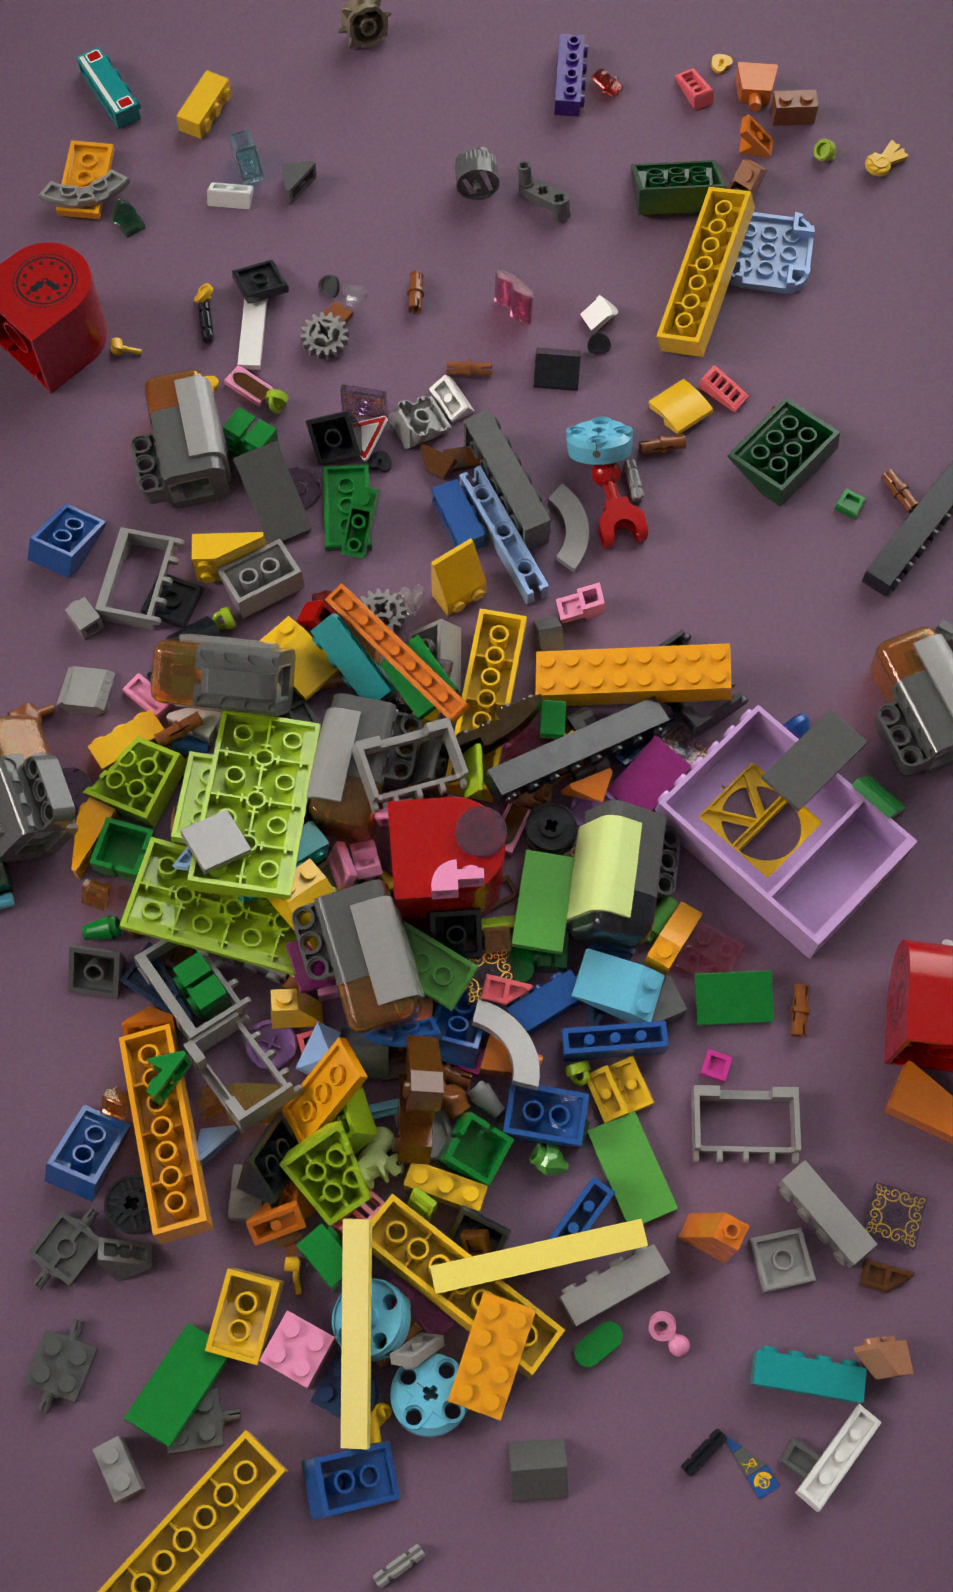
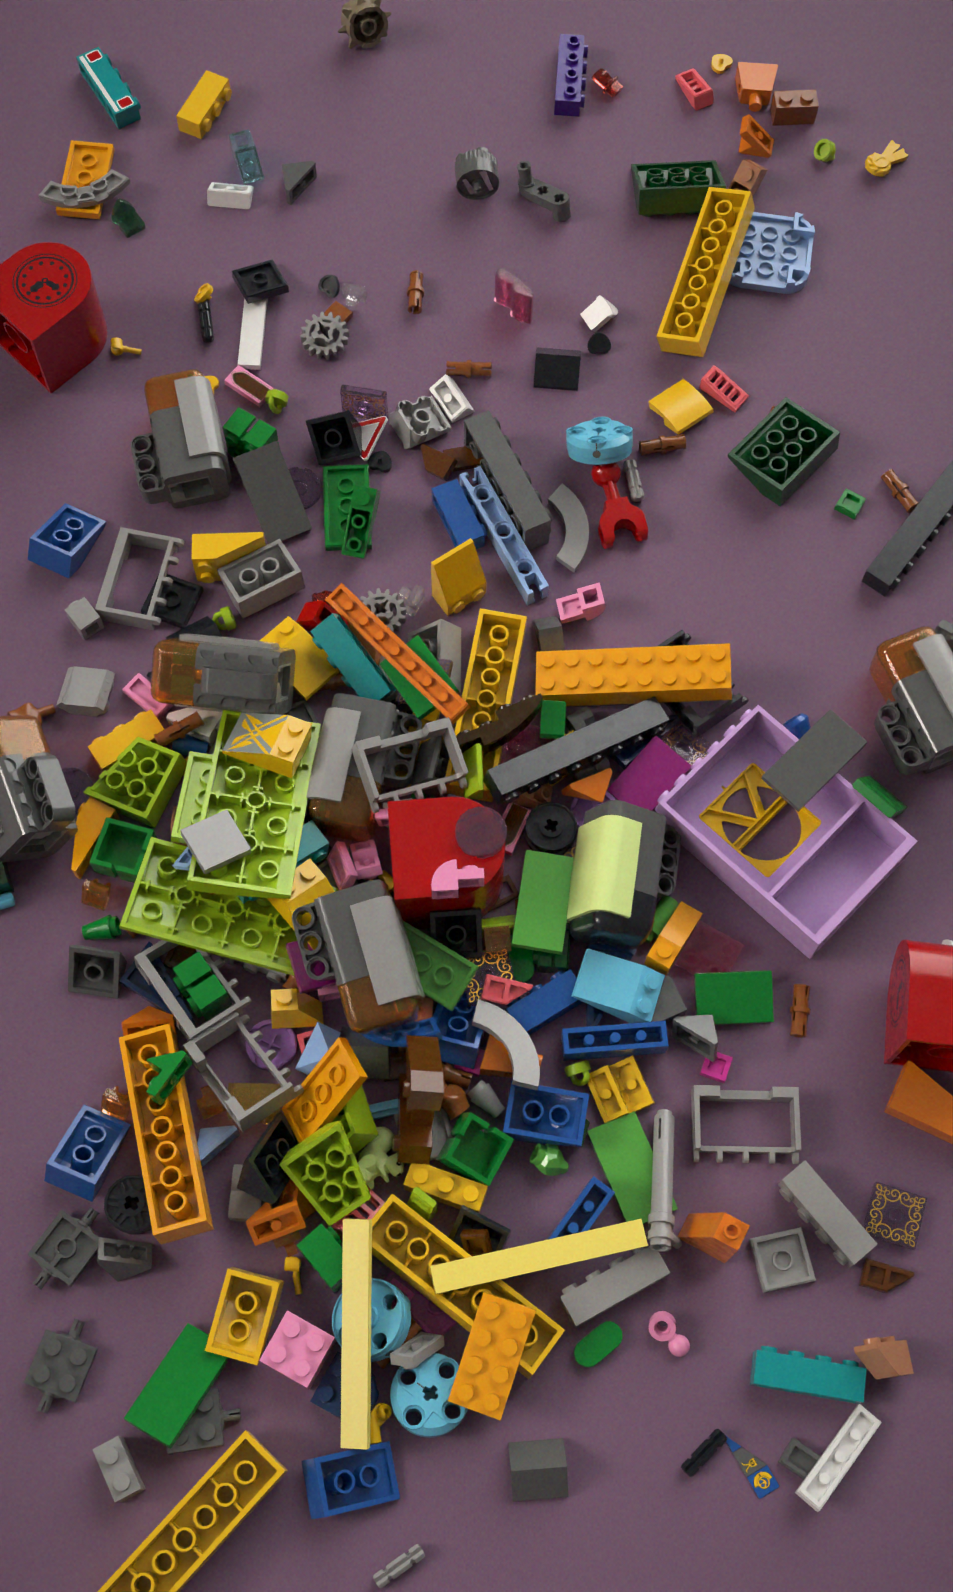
(269, 741): none -> yellow slope
(661, 1219): none -> light grey cylinder
(697, 1033): none -> dark grey slope

